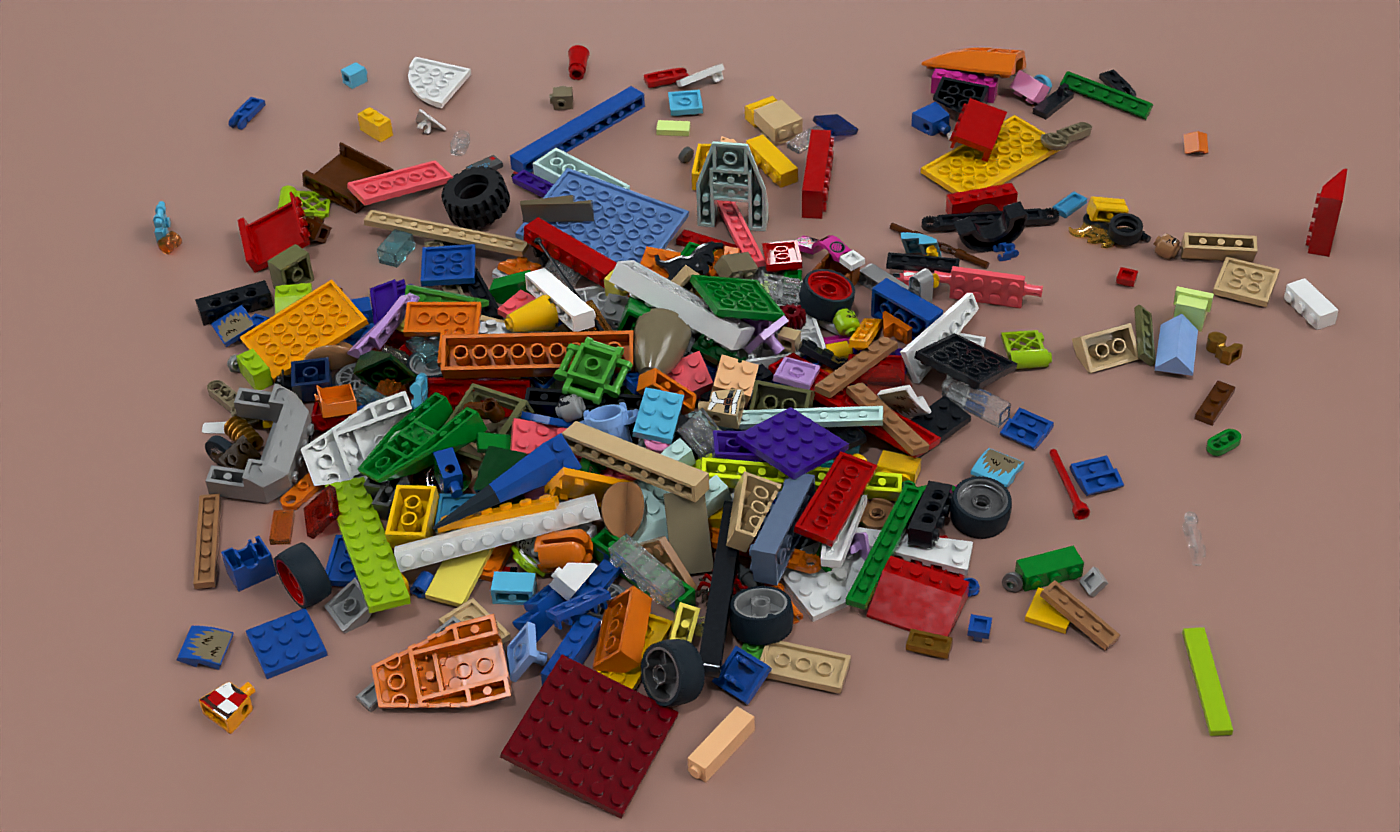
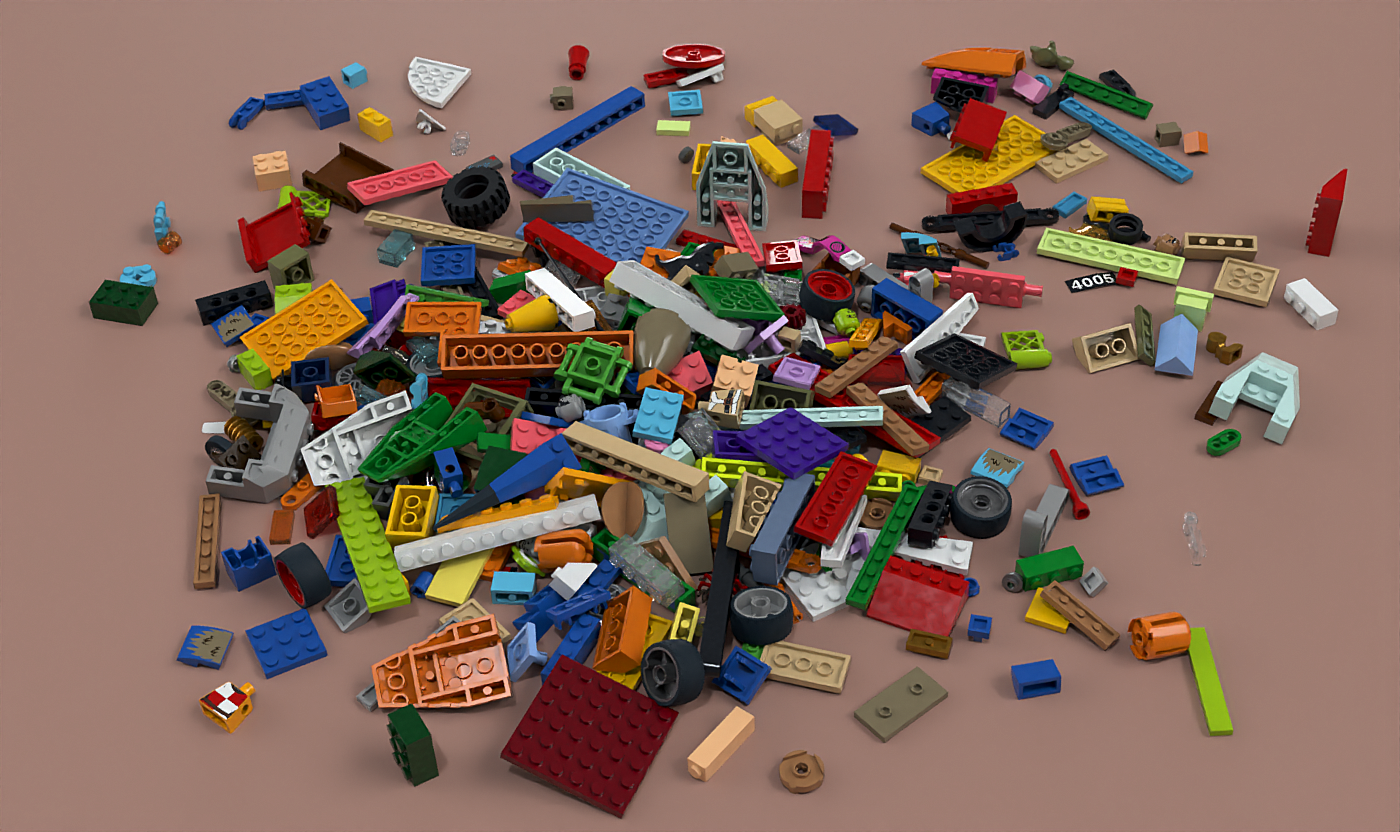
(123, 302): none -> dark green brick
(144, 273): none -> medium azure plate
(272, 170): none -> light nougat piece
(283, 99): none -> blue plate
(324, 103): none -> blue brick
(412, 745): none -> dark green brick
(693, 56): none -> red dish
(801, 782): none -> medium nougat plate
(865, 298): none -> light grey head
(900, 704): none -> dark tan plate
(930, 474): none -> tan tile
(932, 387): none -> orange hinge
(1036, 679): none -> blue brick
(1040, 524): none -> light grey beam
(1048, 57): none -> olive animal
(1071, 161): none -> tan plate
(1091, 281): none -> black sticker
(1110, 255): none -> yellowish green plate
(1126, 140): none -> dark azure plate
(1159, 635): none -> orange cylinder
(1167, 134): none -> dark tan brick
(1267, 384): none -> light aqua wedge

